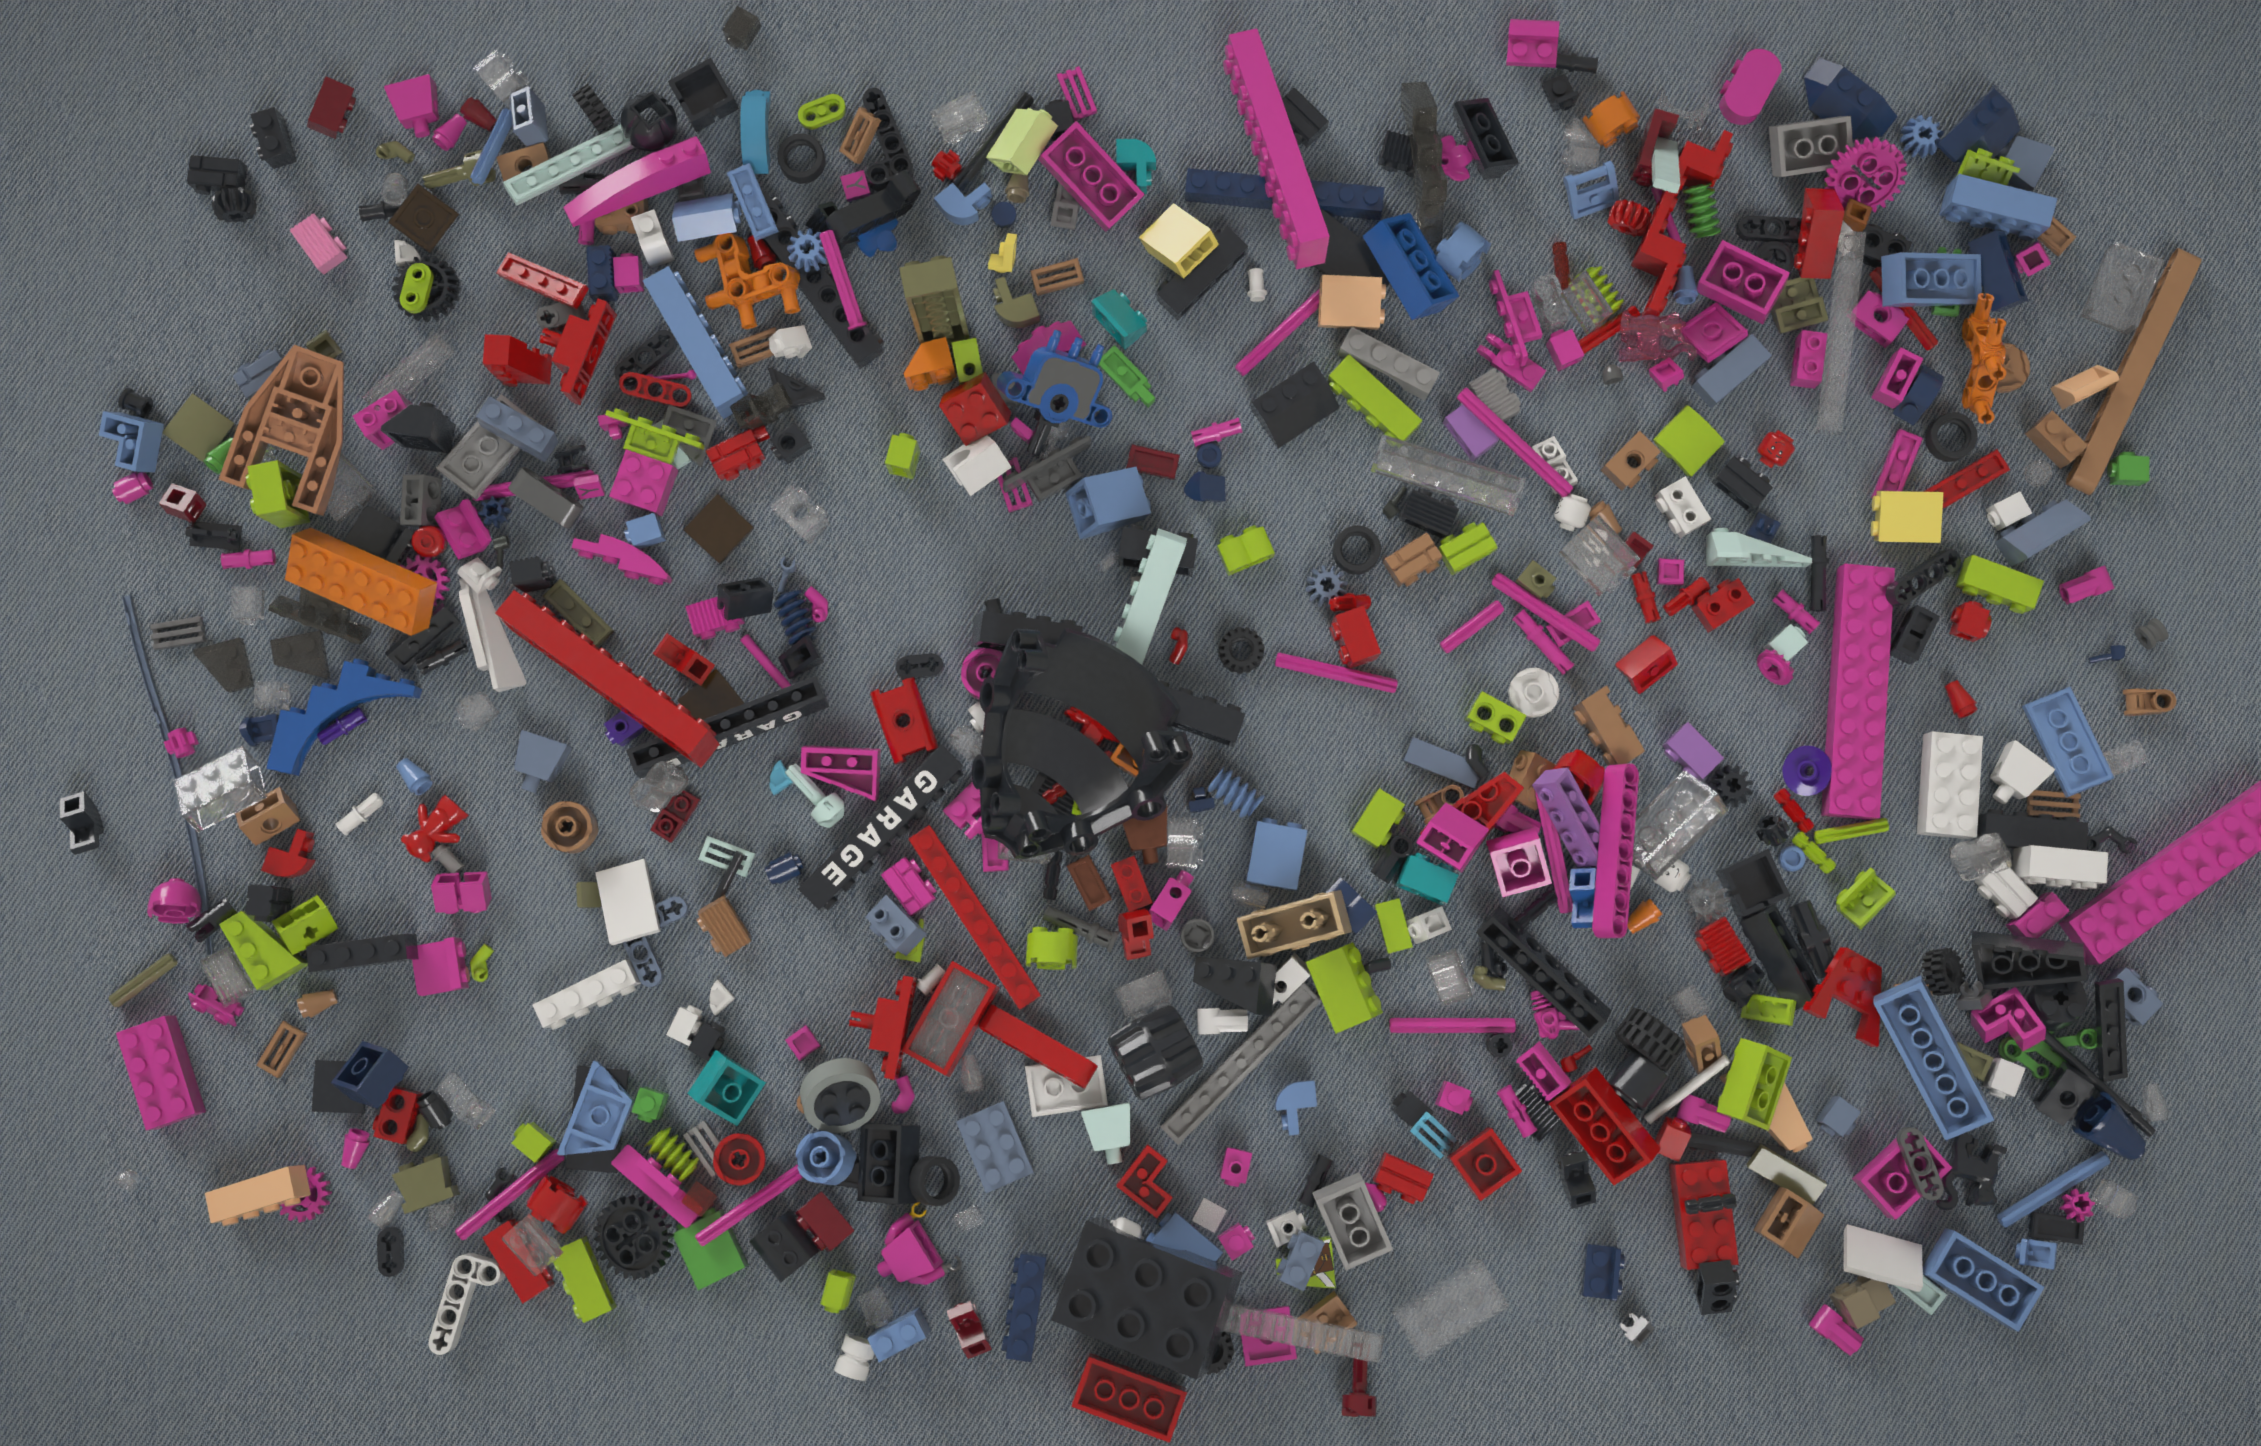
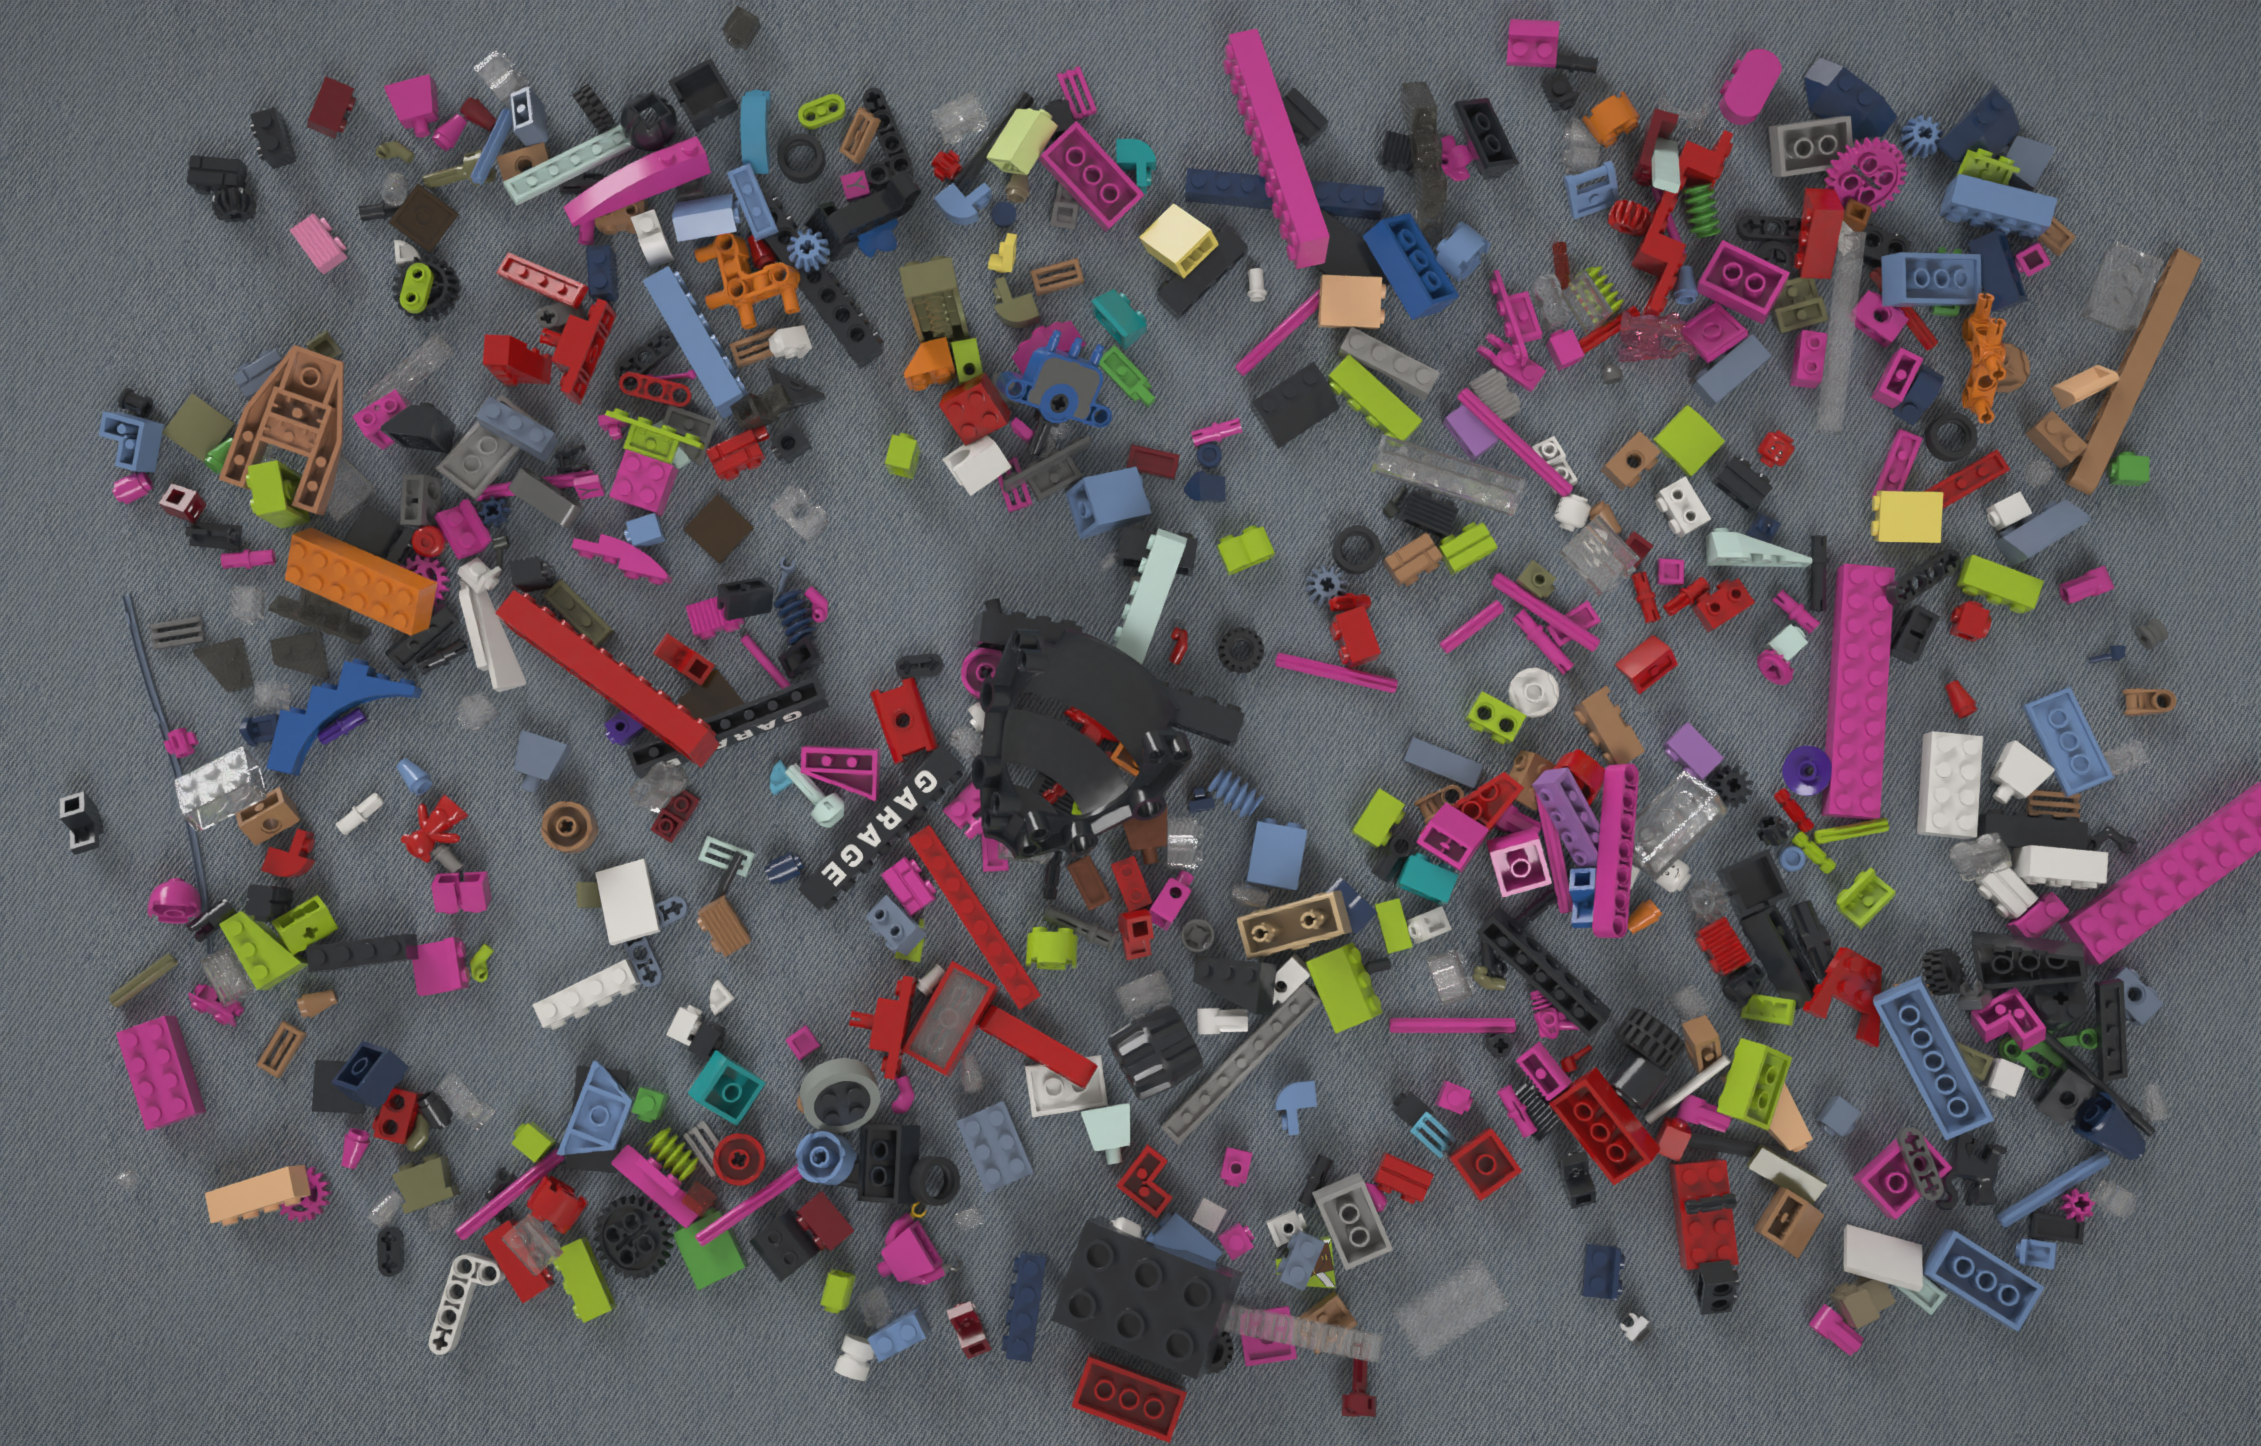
(628, 273): dark pink brick -> none
(841, 279): dark pink axle -> none
(1474, 760): black arm -> none
(1666, 373): dark pink tile -> none

